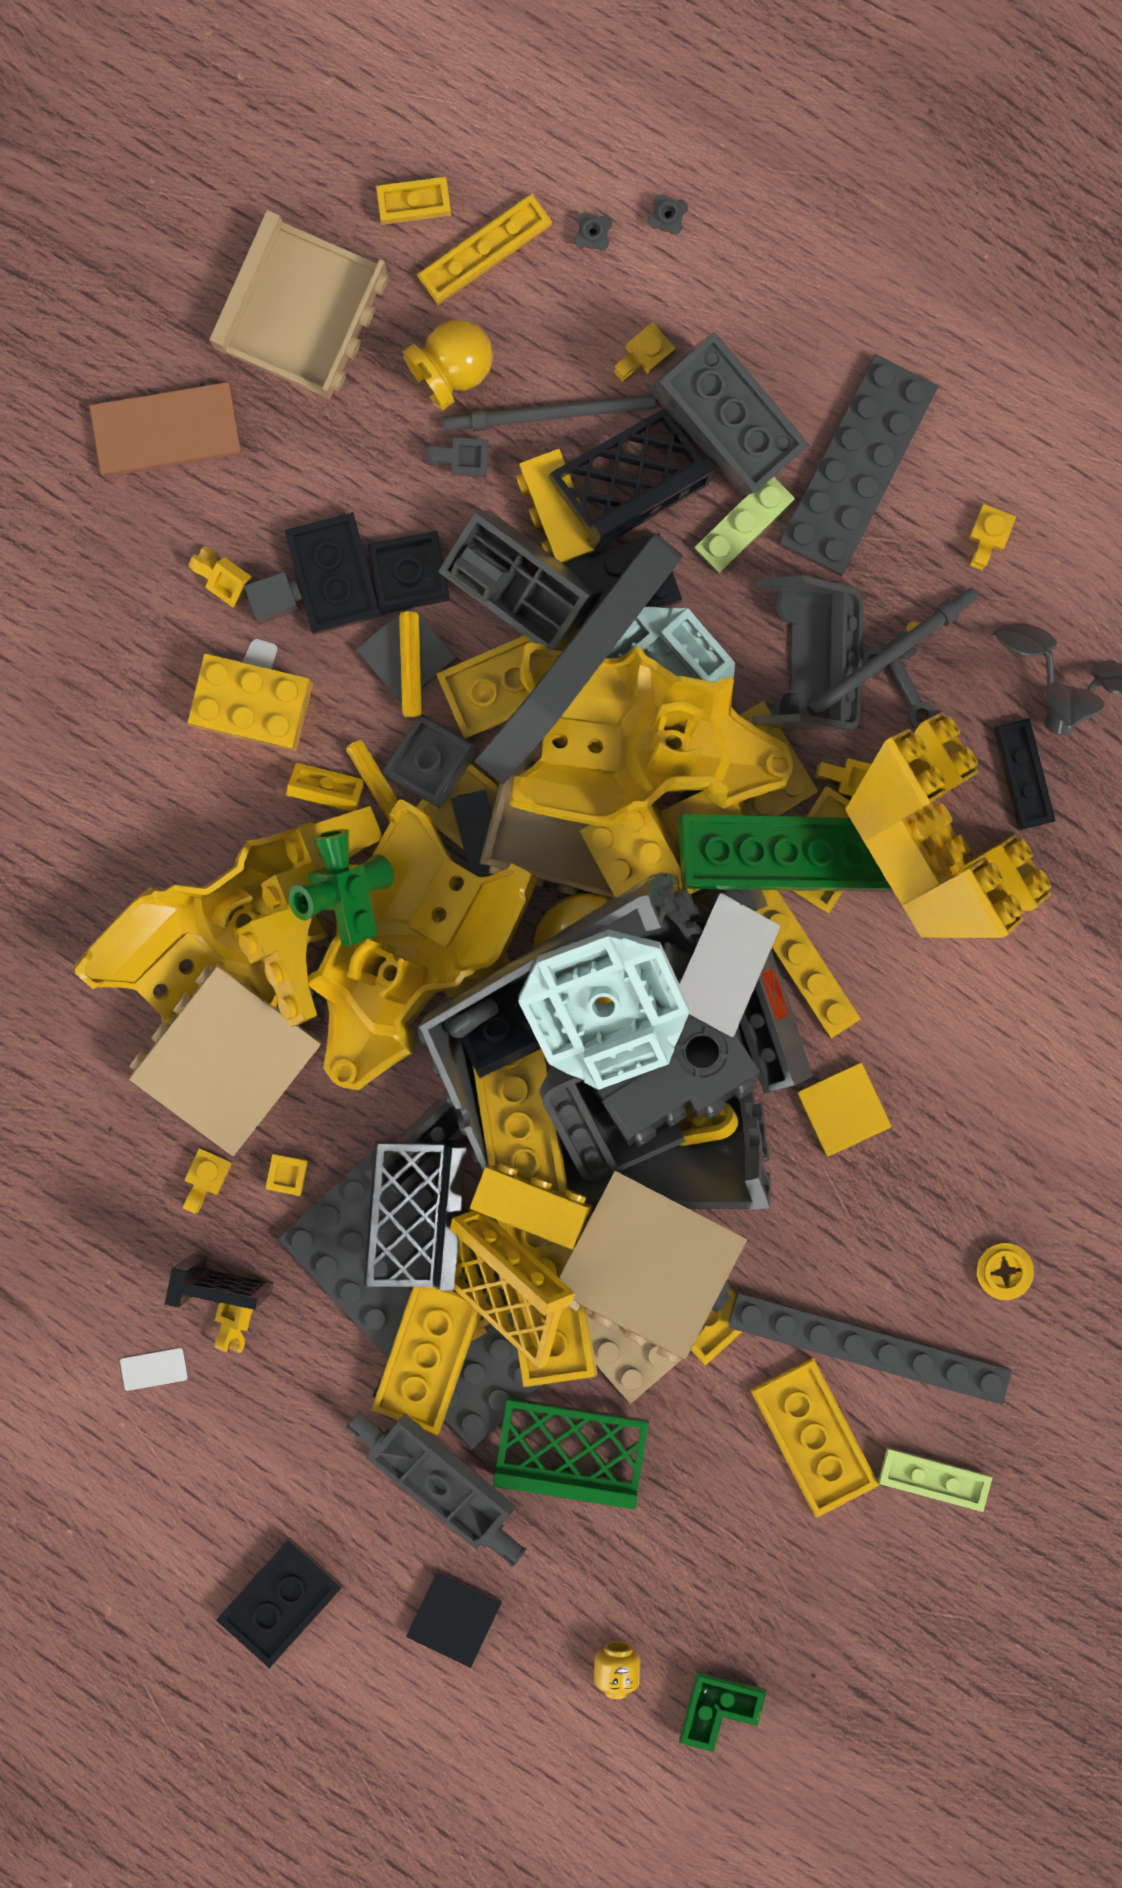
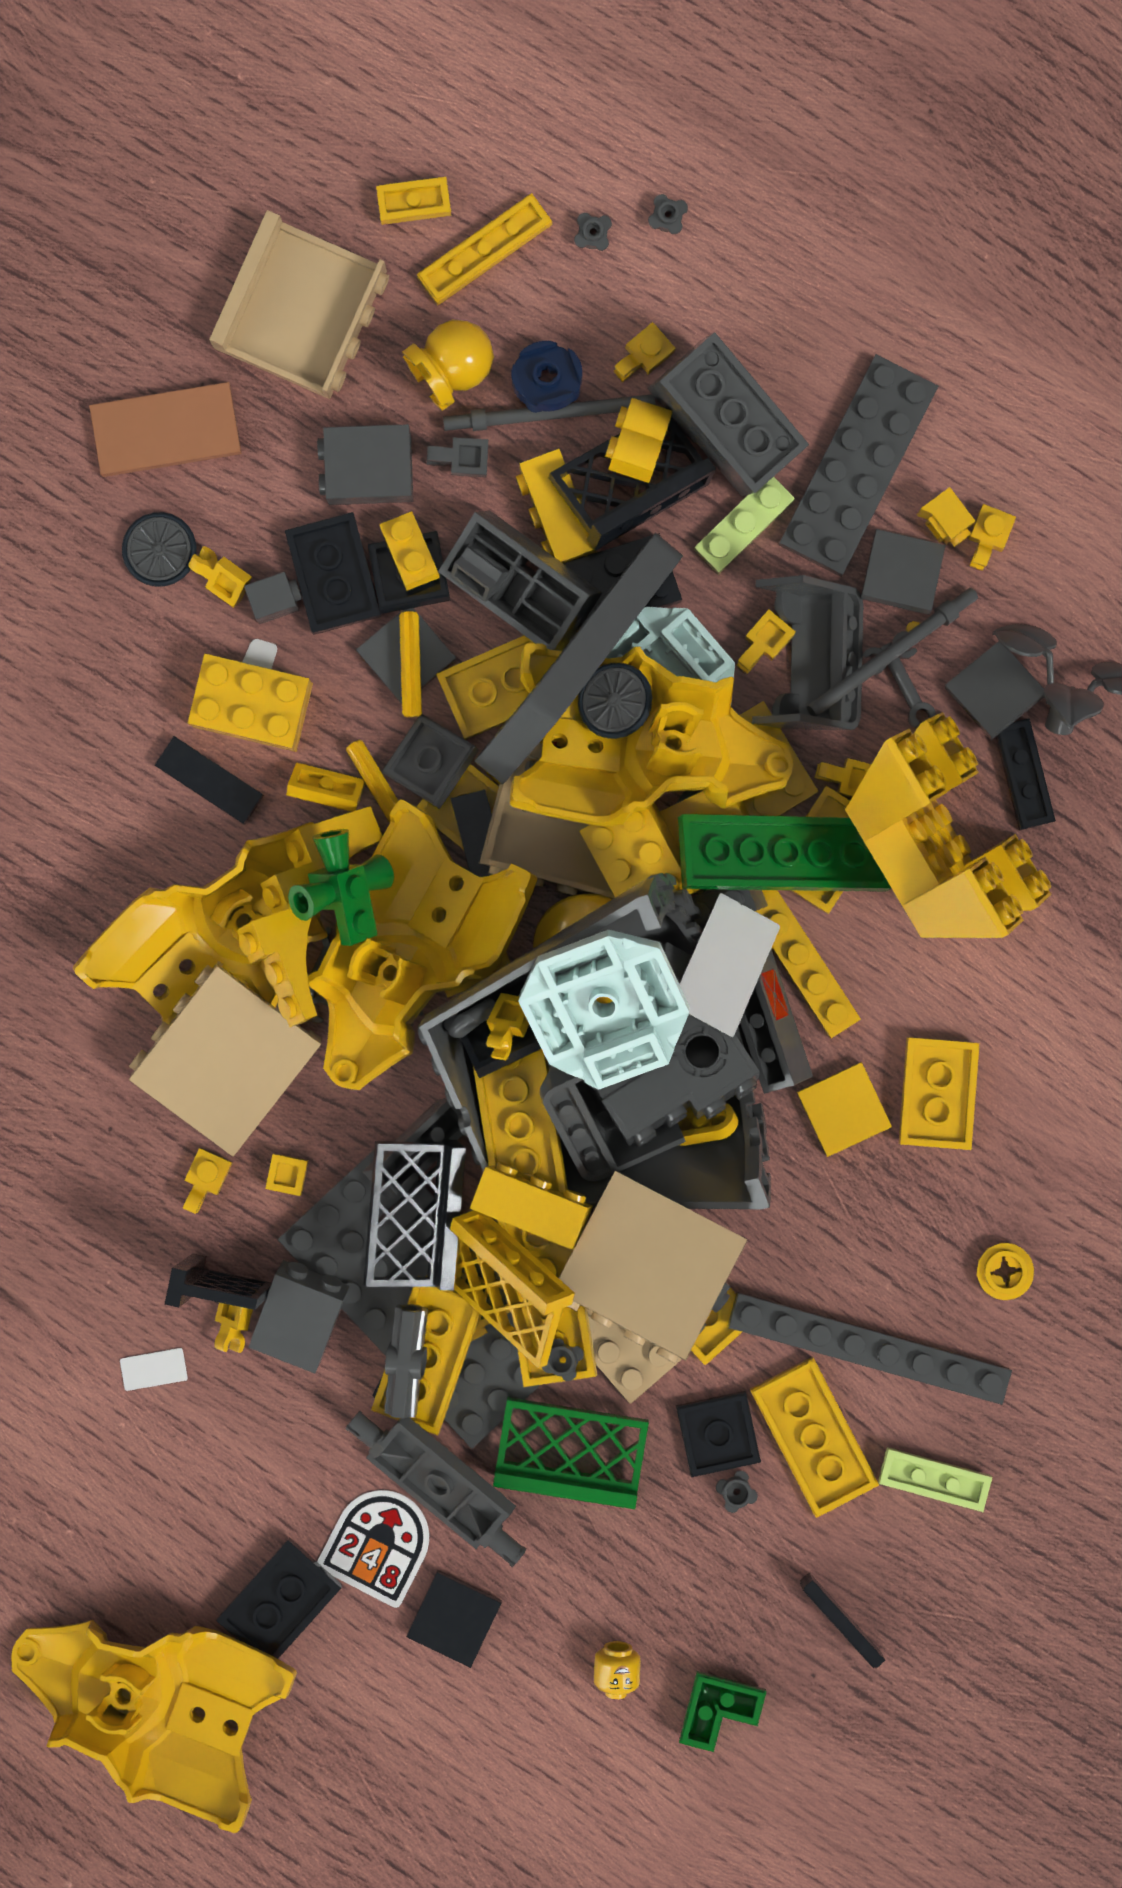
(139, 1710): none -> yellow piece
(158, 549): none -> dark grey wheel
(209, 780): none -> black tile
(299, 1316): none -> dark grey brick
(366, 464): none -> dark grey brick
(378, 1545): none -> sticker
(406, 1360): none -> dark grey piece
(409, 551): none -> yellow plate
(504, 1022): none -> yellow plate
(543, 395): none -> dark blue plate
(572, 1356): none -> dark grey plate
(615, 701): none -> dark grey wheel
(640, 439): none -> yellow brick
(718, 1434): none -> black tile
(746, 1495): none -> dark grey plate
(767, 639): none -> yellow plate
(842, 1621): none -> black tile
(903, 571): none -> dark grey tile
(939, 1093): none -> yellow plate
(947, 518): none -> yellow window
(995, 690): none -> dark grey tile

